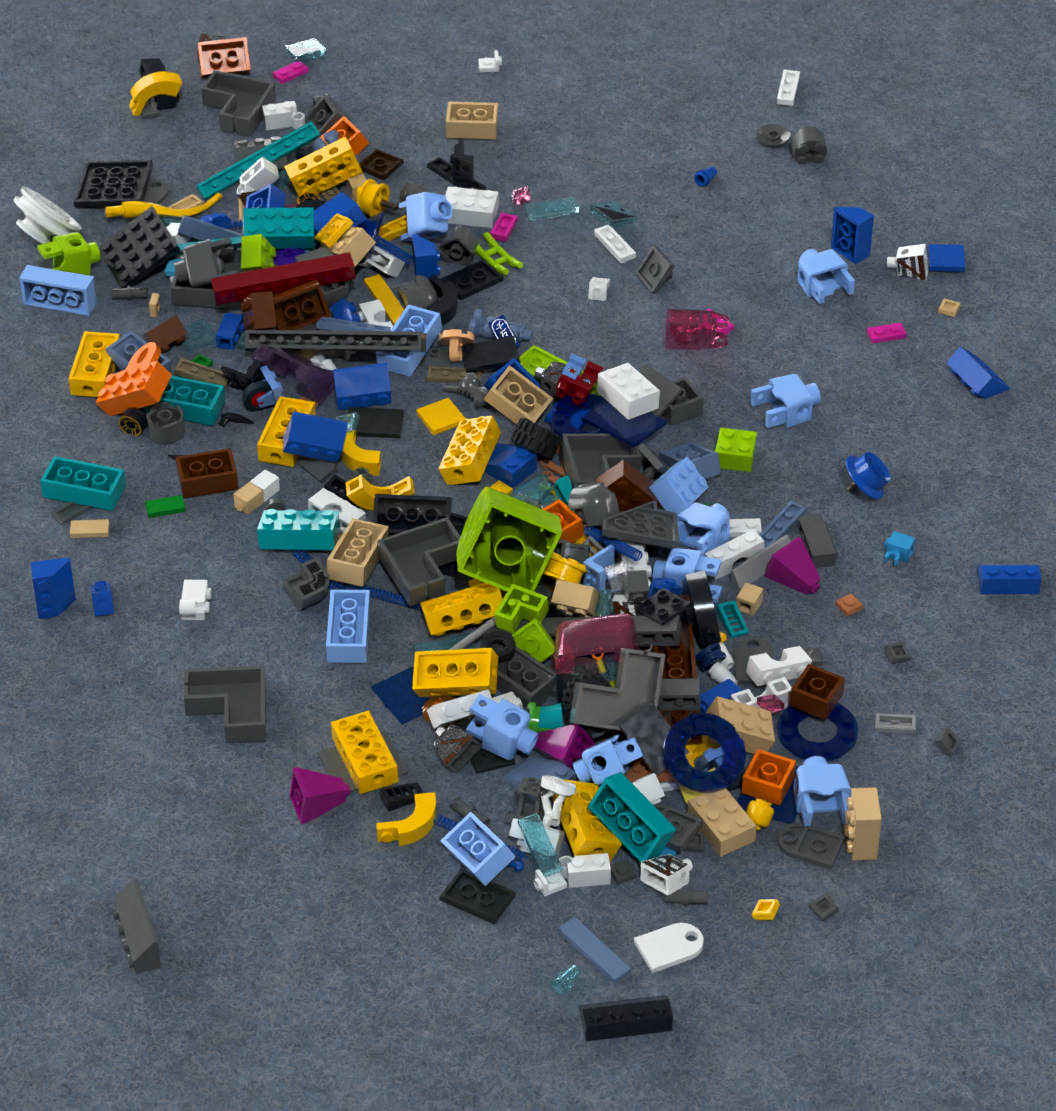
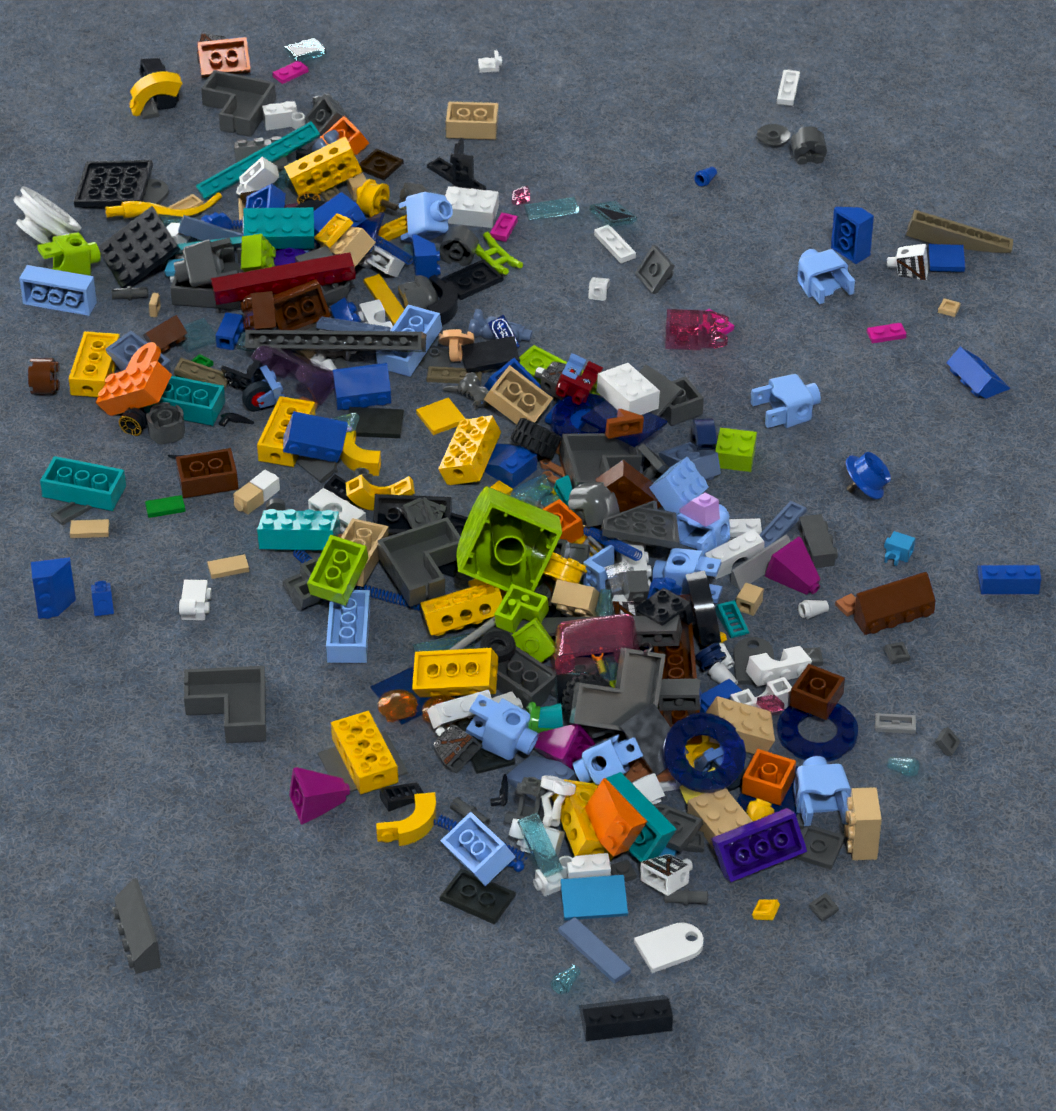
(43, 375): none -> reddish brown brick
(228, 566): none -> tan tile
(338, 570): none -> lime brick
(397, 705): none -> clear orange dish
(422, 512): none -> dark grey slope
(503, 799): none -> black bar
(594, 897): none -> dark azure tile
(613, 818): none -> orange slope
(625, 424): none -> dark orange slope
(702, 509): none -> lavender slope
(704, 434): none -> dark blue arch
(759, 844): none -> dark purple brick
(812, 608): none -> white cone
(894, 603): none -> reddish brown slope
(904, 765): none -> clear light blue cone
(944, 231): none -> dark tan slope

